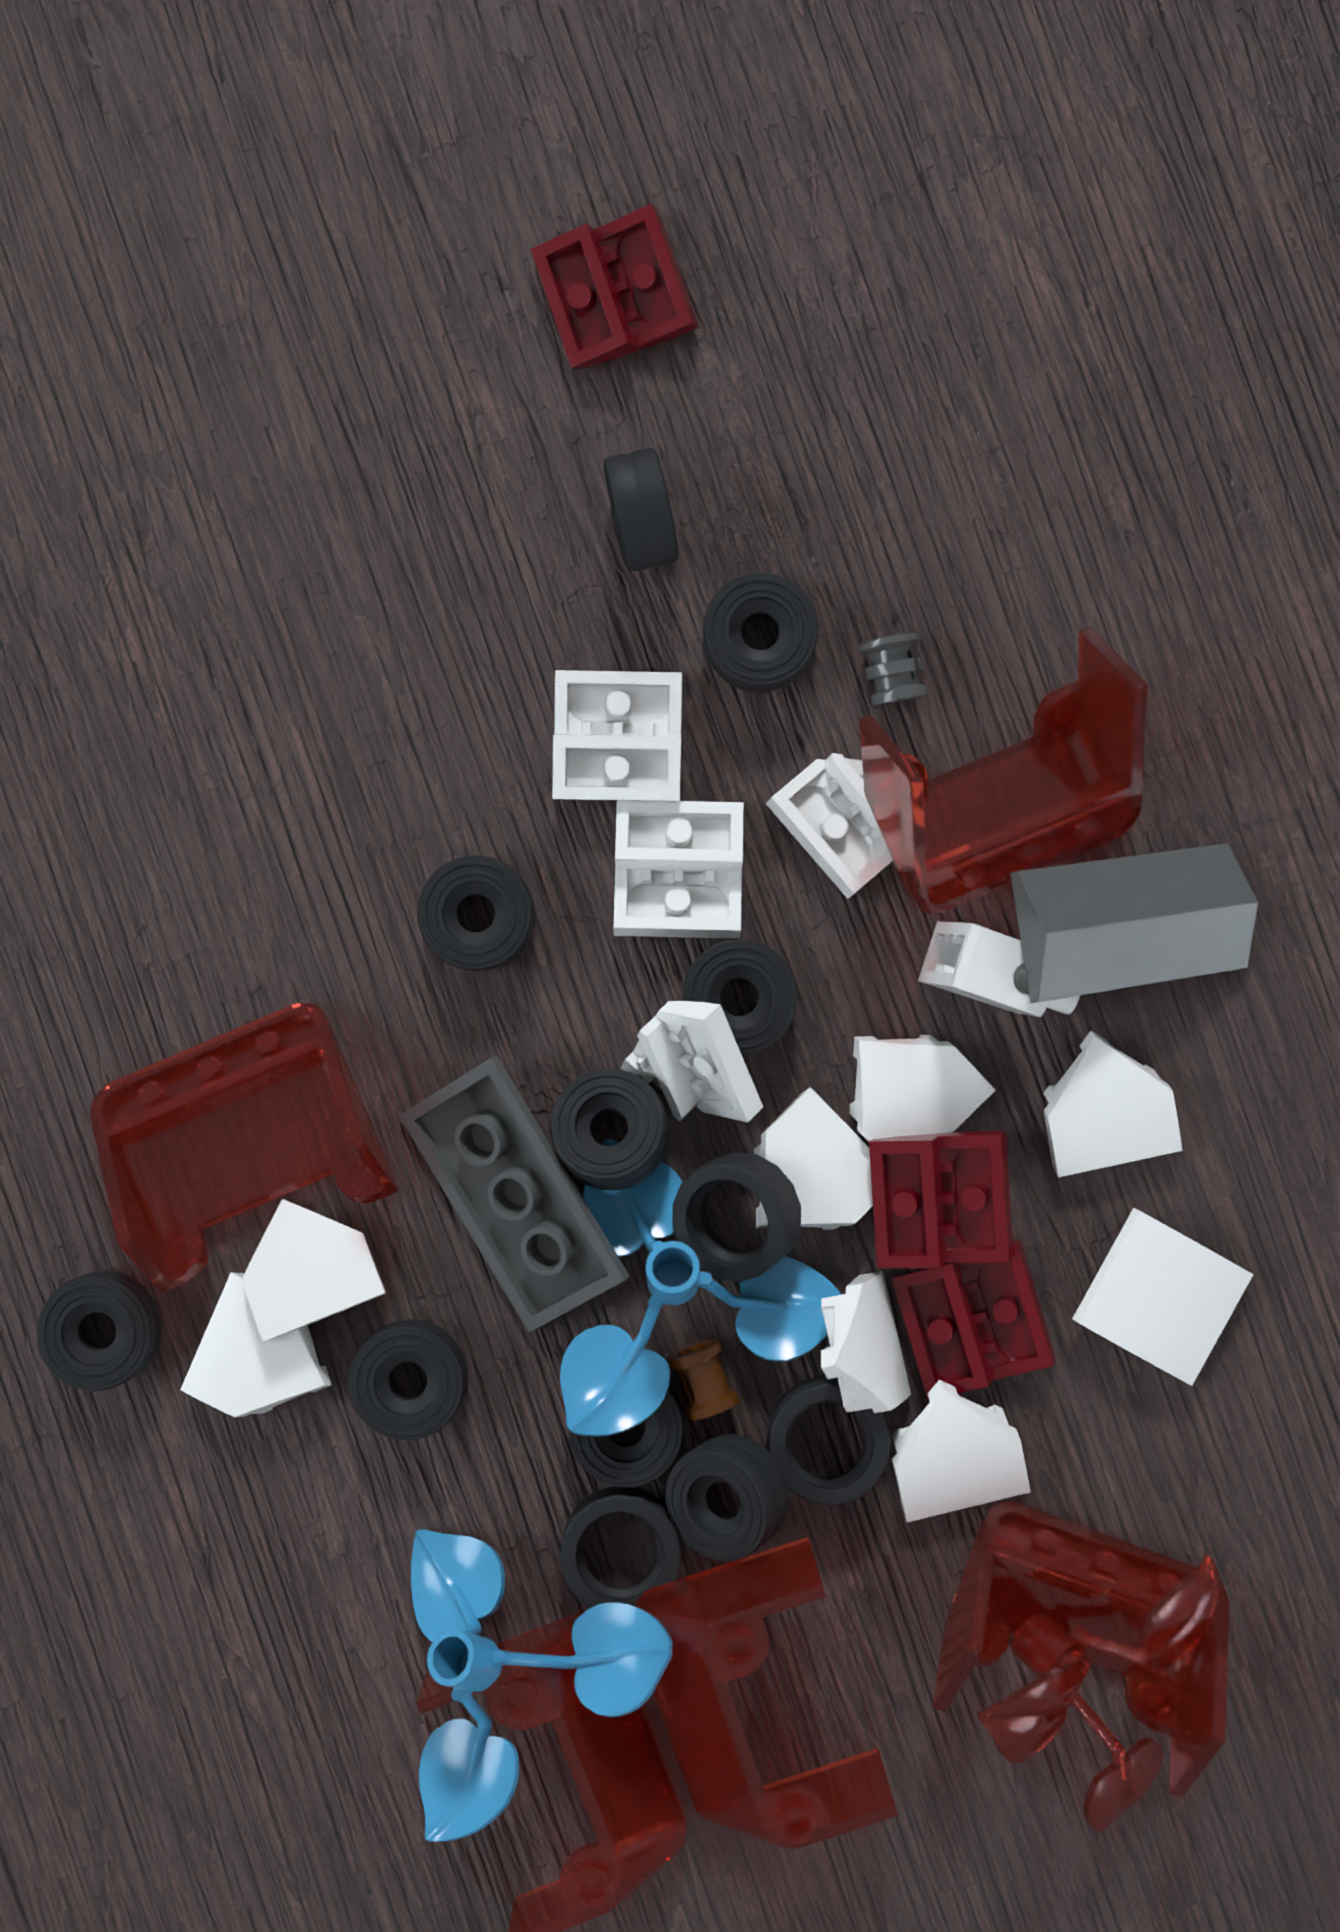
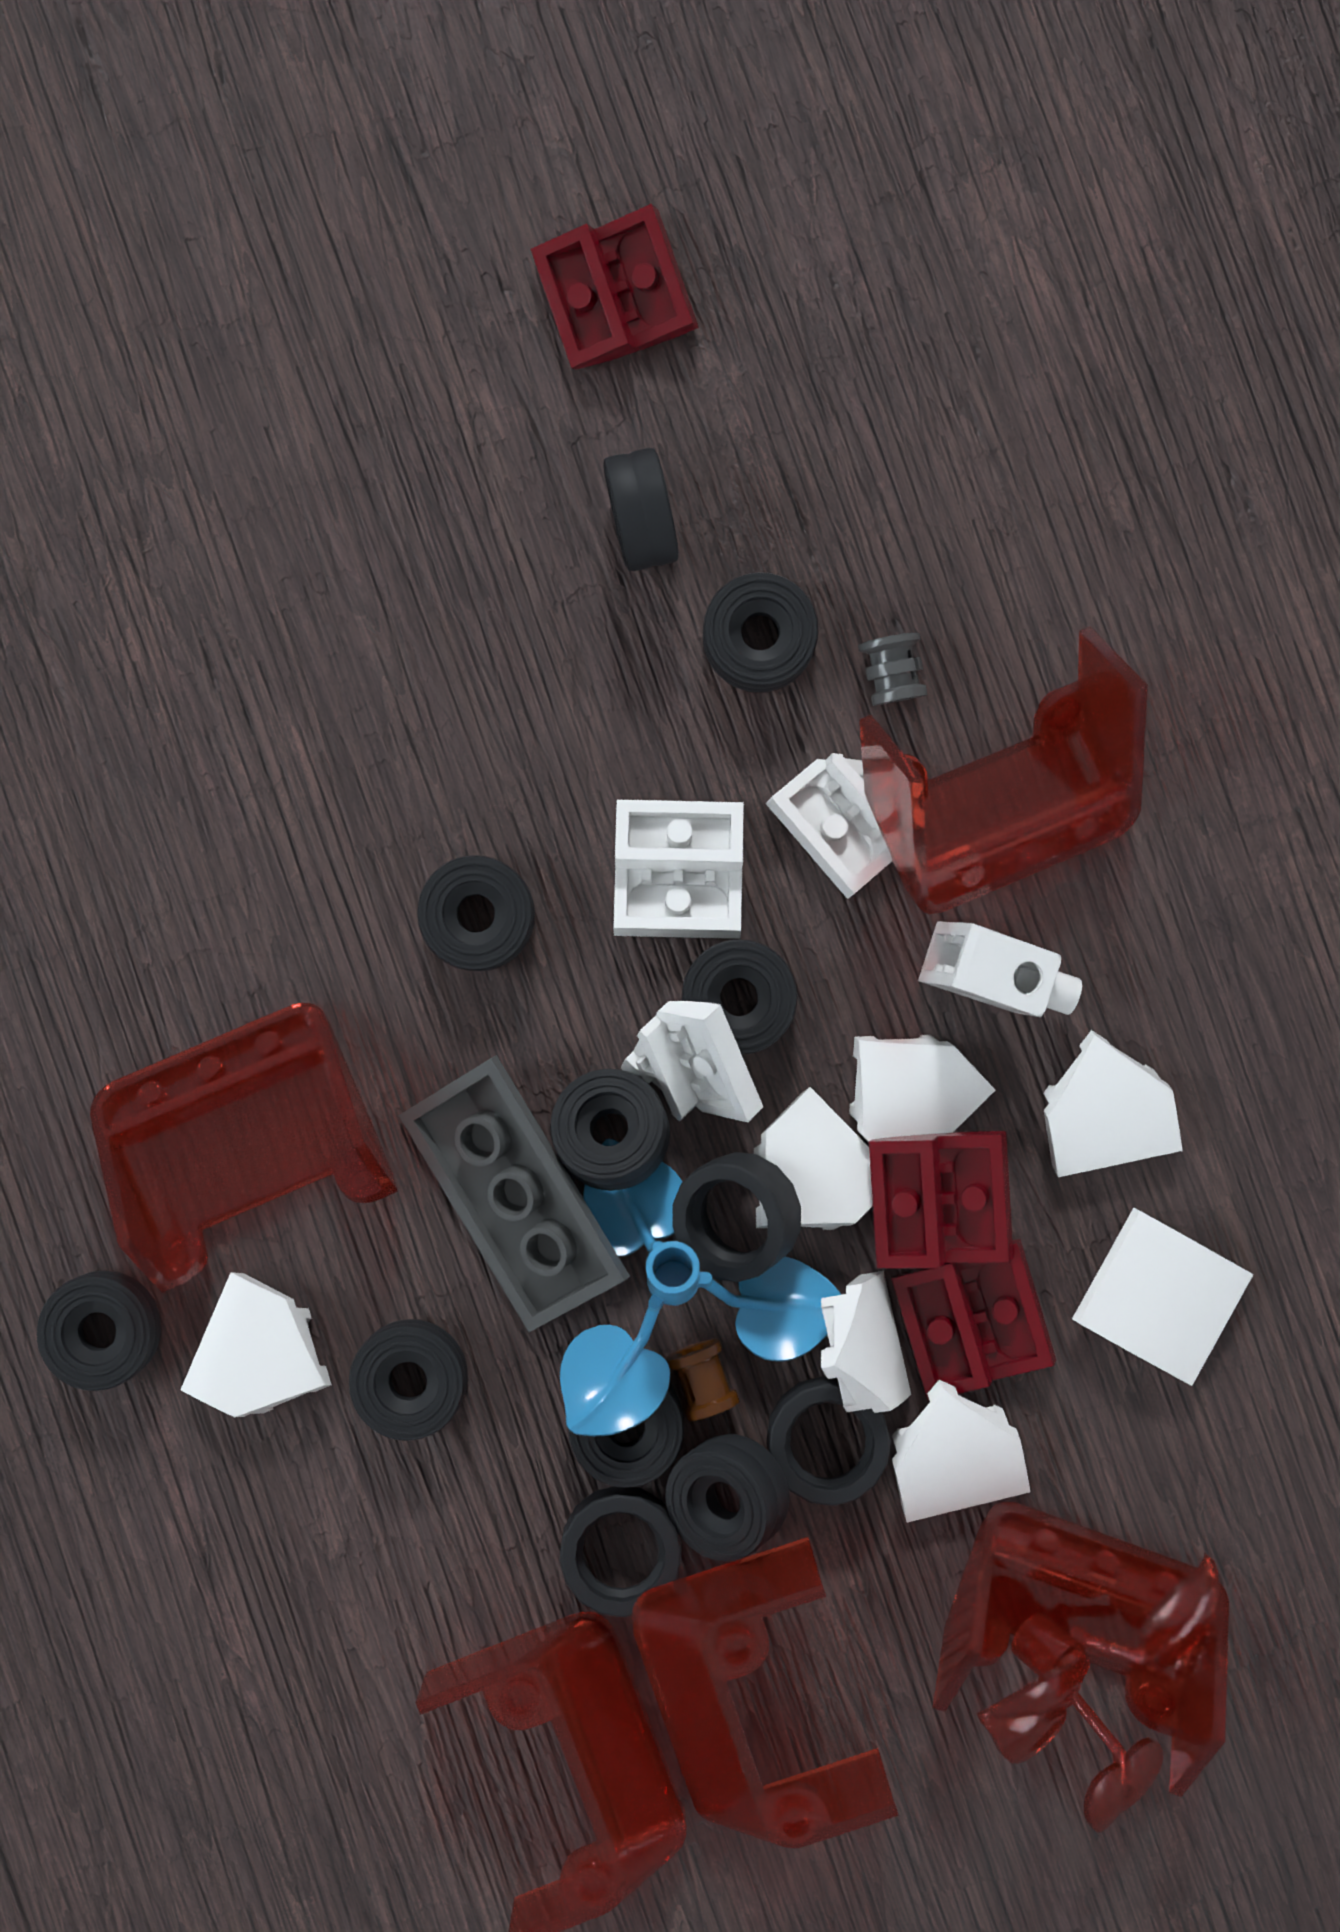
(307, 1271): white slope -> none
(463, 1769): dark azure plant -> none
(617, 735): white slope -> none
(1133, 921): dark grey slope -> none

